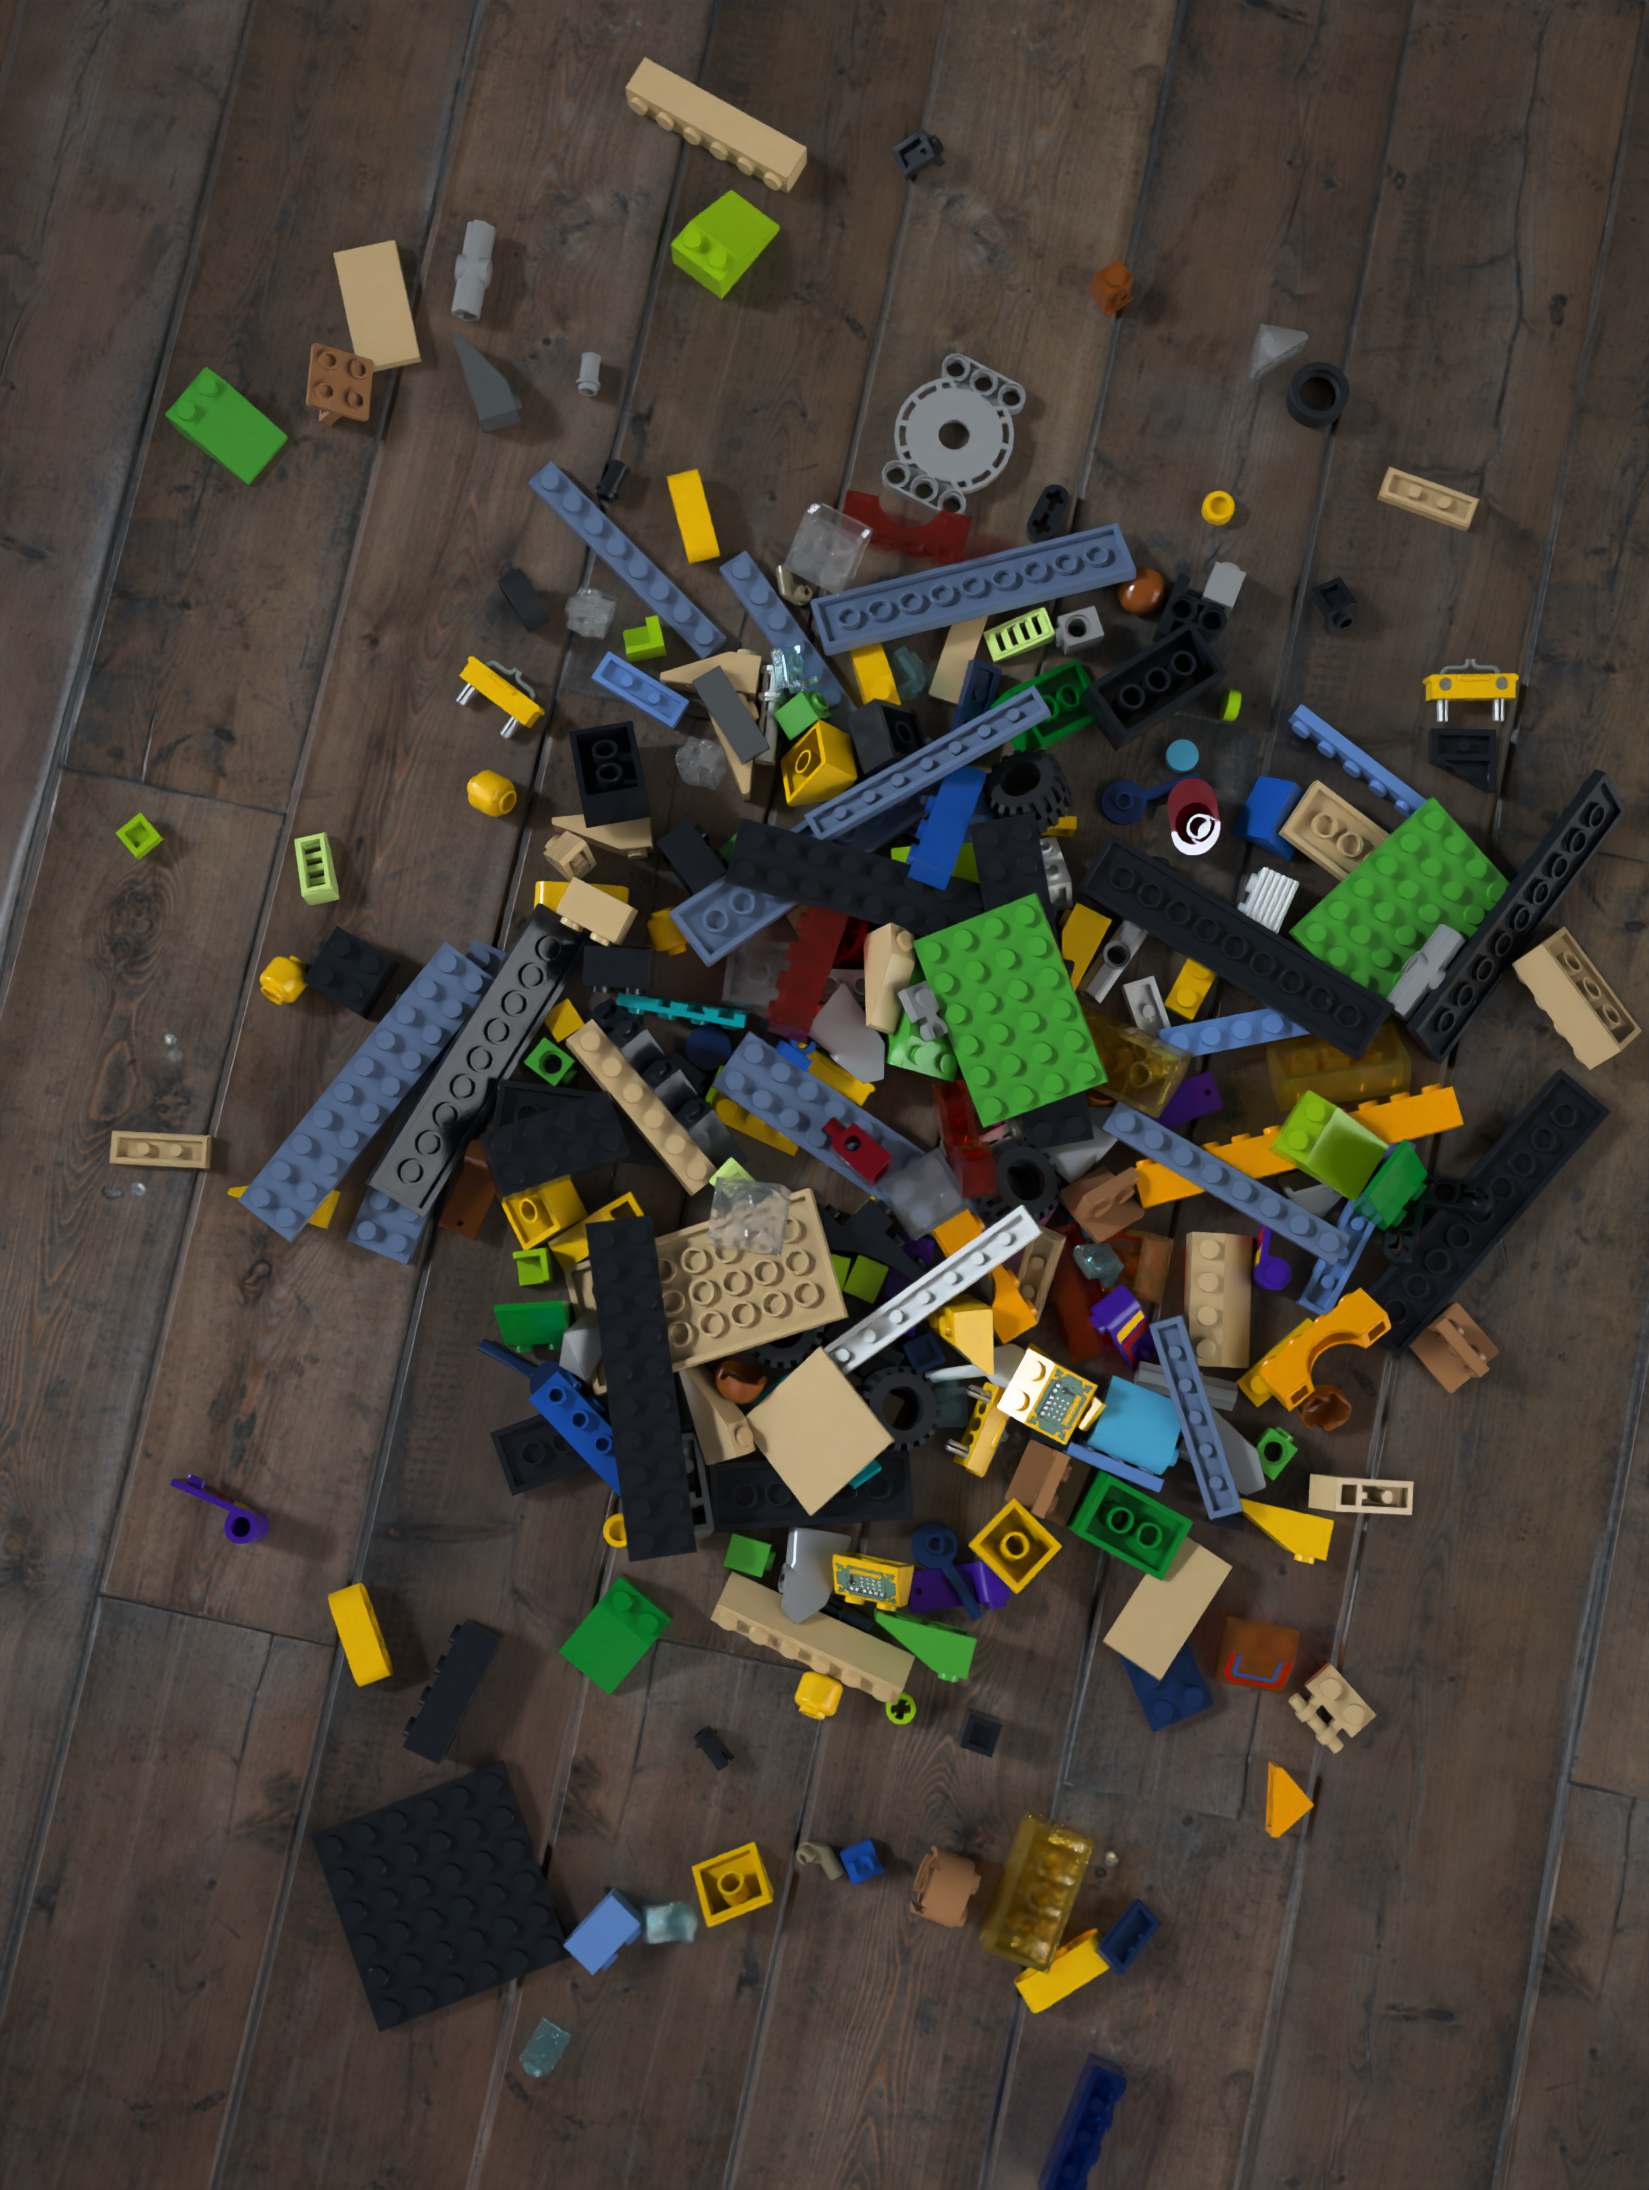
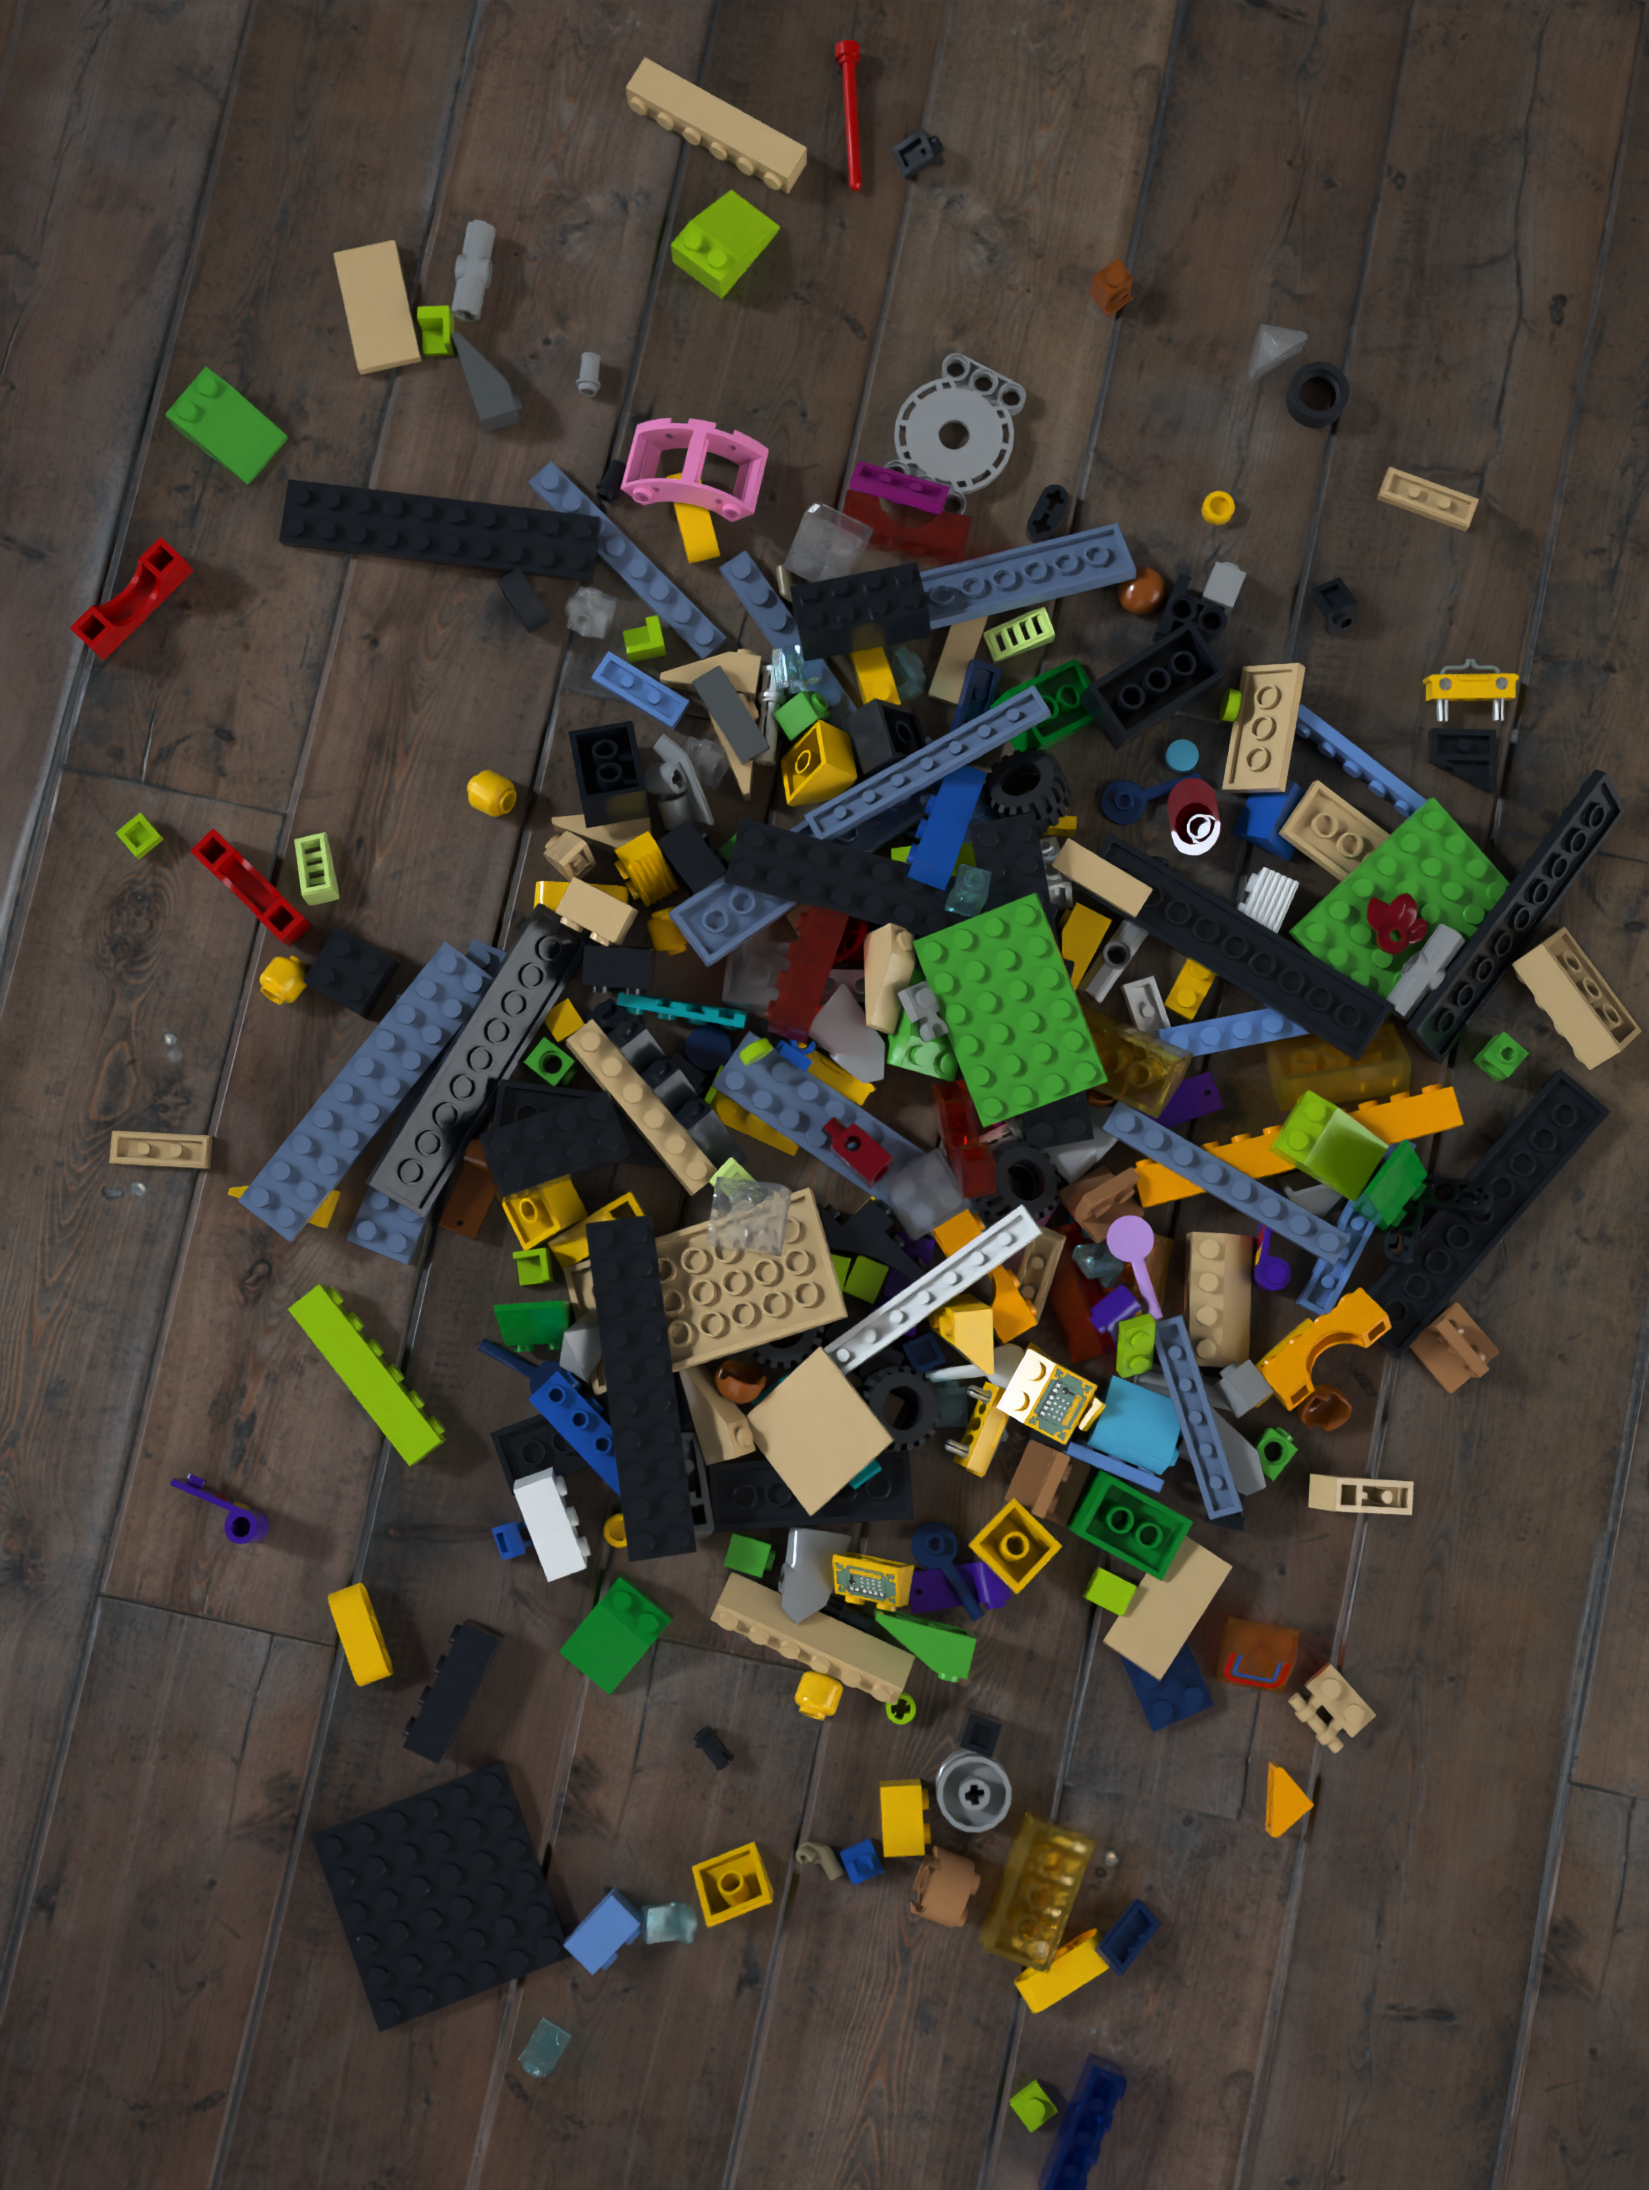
(111, 623): none -> red arch
(251, 887): none -> red arch
(339, 384): medium nougat bracket -> none
(368, 1374): none -> lime brick
(437, 330): none -> lime panel
(440, 530): none -> black plate
(501, 692): yellow piece -> none
(509, 1539): none -> blue tile
(552, 1523): none -> white brick
(646, 868): none -> yellow brick
(677, 786): none -> light grey panel
(699, 438): none -> bright pink window
(755, 1051): none -> lime tile
(847, 56): none -> red piece
(860, 611): none -> black brick
(899, 487): none -> magenta plate
(903, 1817): none -> yellow brick
(969, 891): none -> clear light blue bracket
(972, 1810): none -> light grey wheel
(1033, 2105): none -> lime plate
(1088, 621): light grey brick -> none
(1101, 878): none -> tan tile
(1109, 1591): none -> lime panel
(1131, 1241): none -> lavender piece
(1135, 1345): none -> lime plate
(1242, 1387): none -> light grey brick
(1264, 728): none -> tan plate
(1293, 1530): yellow slope -> none
(1396, 918): none -> dark red plate
(1500, 1056): none -> bright green brick

